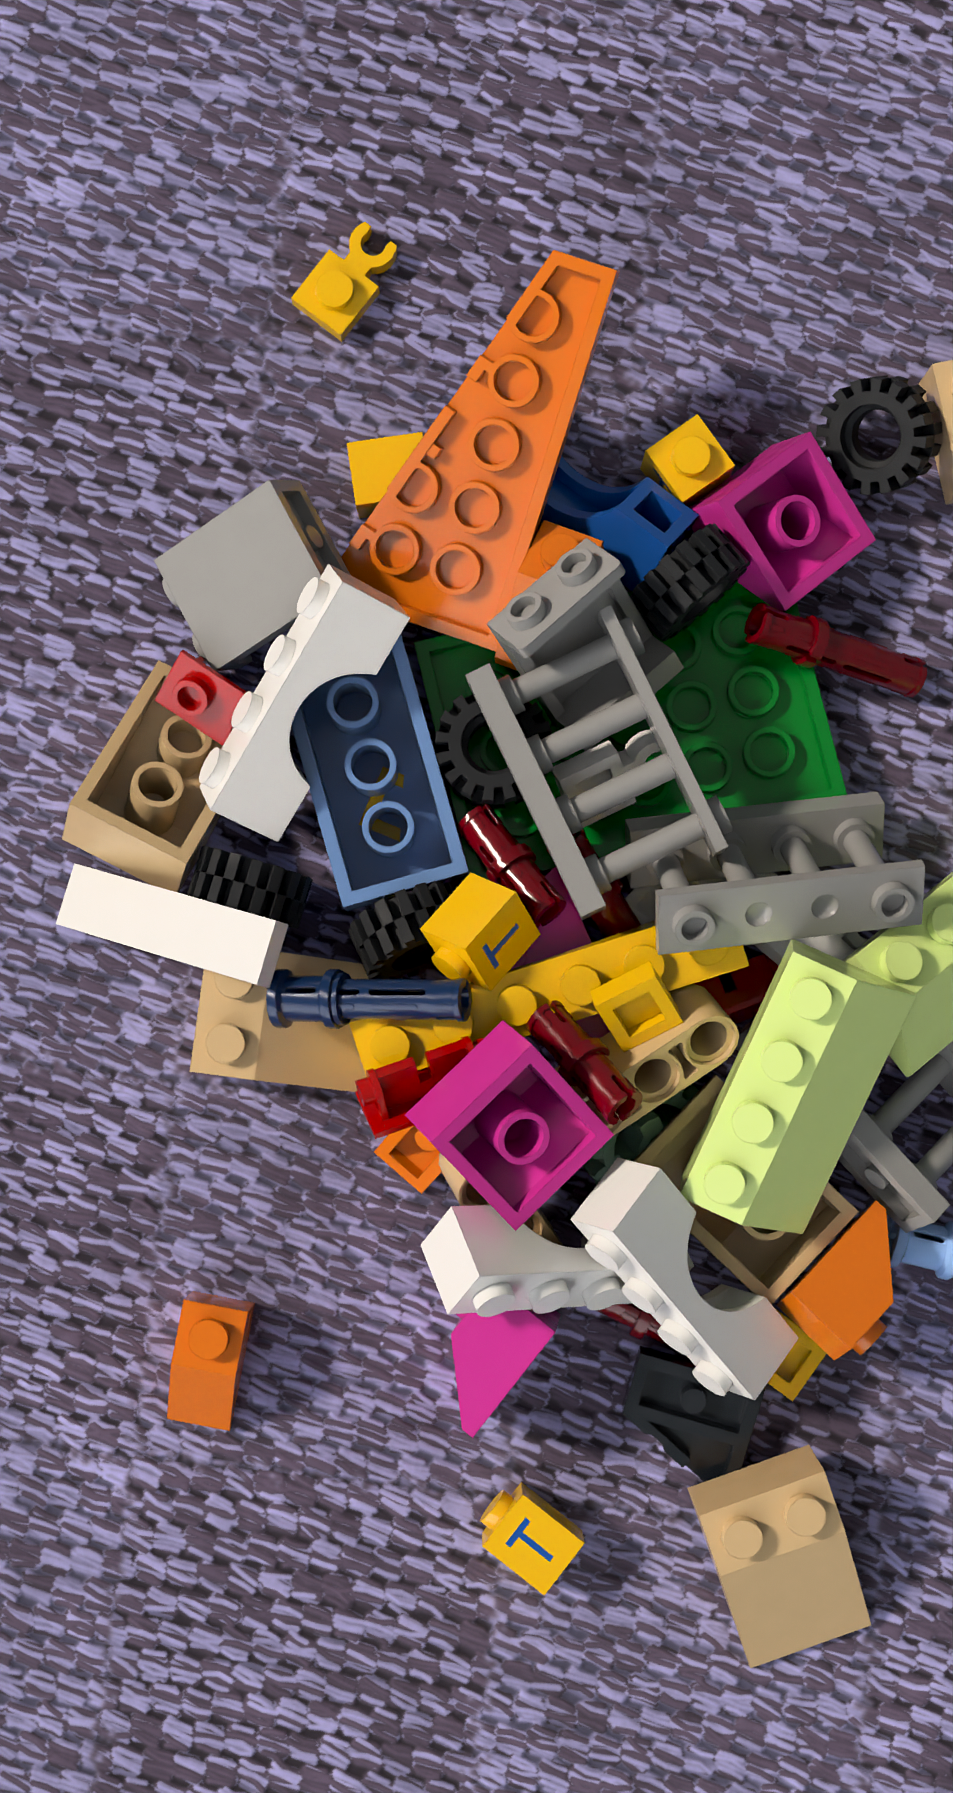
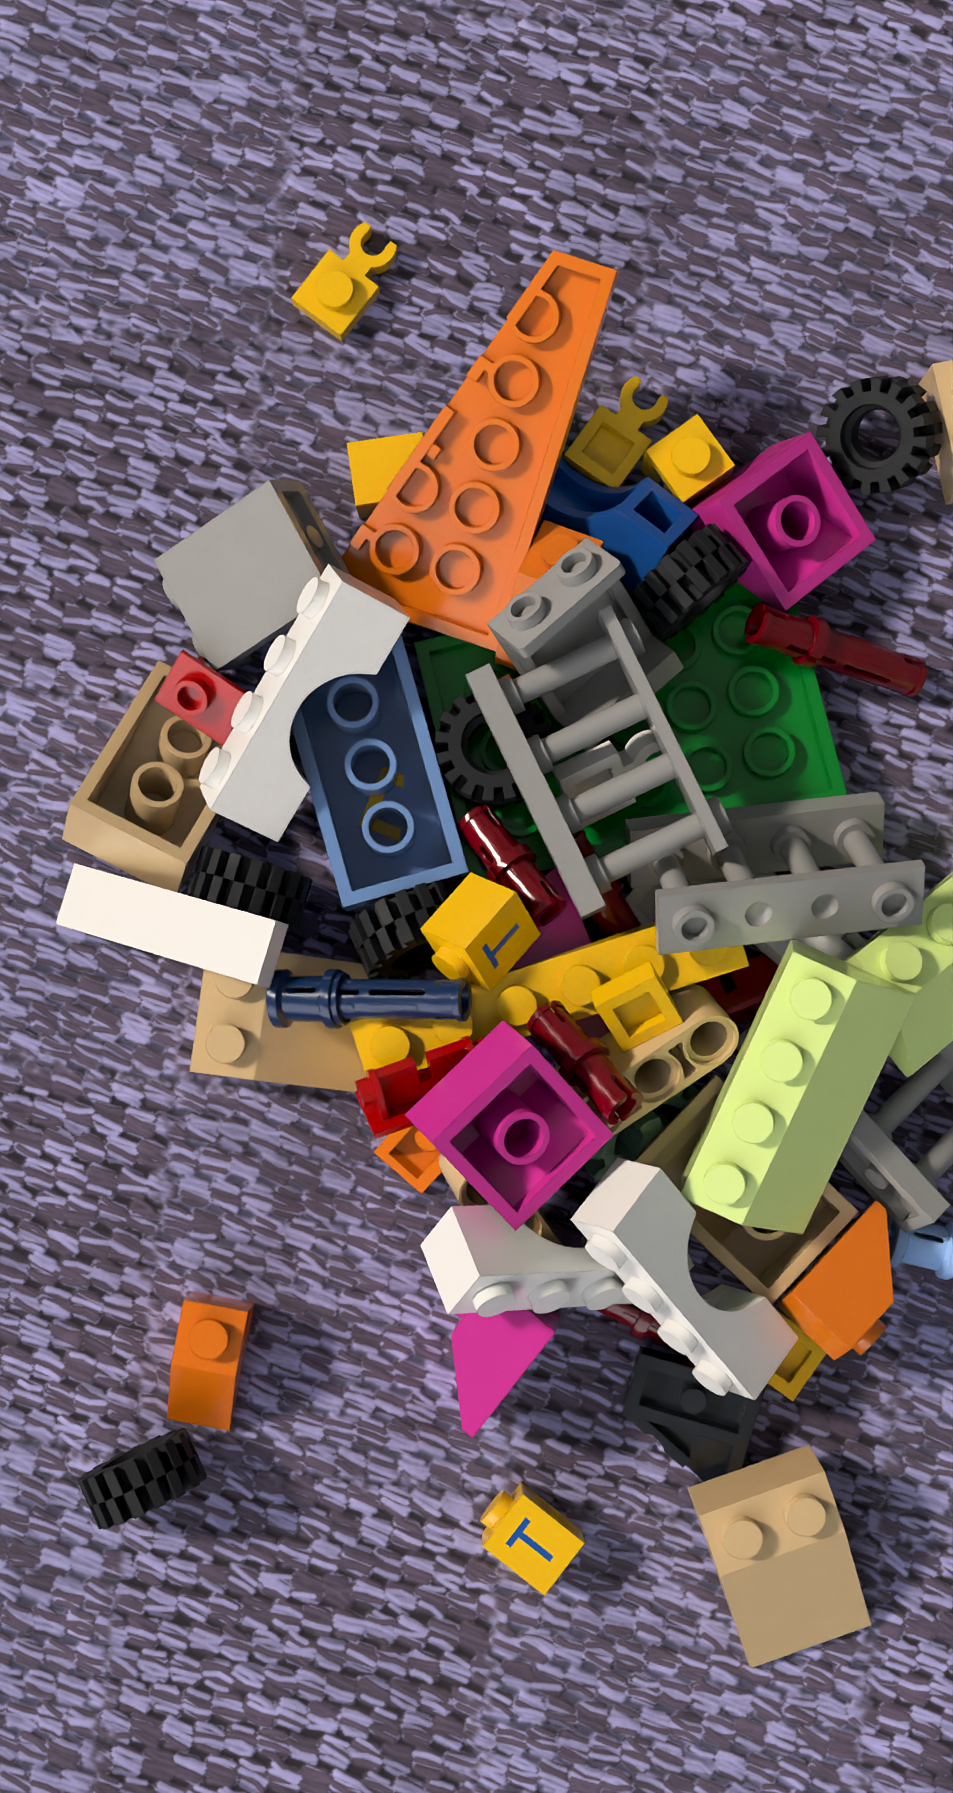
(142, 1478): none -> black tyre
(612, 442): none -> yellow plate

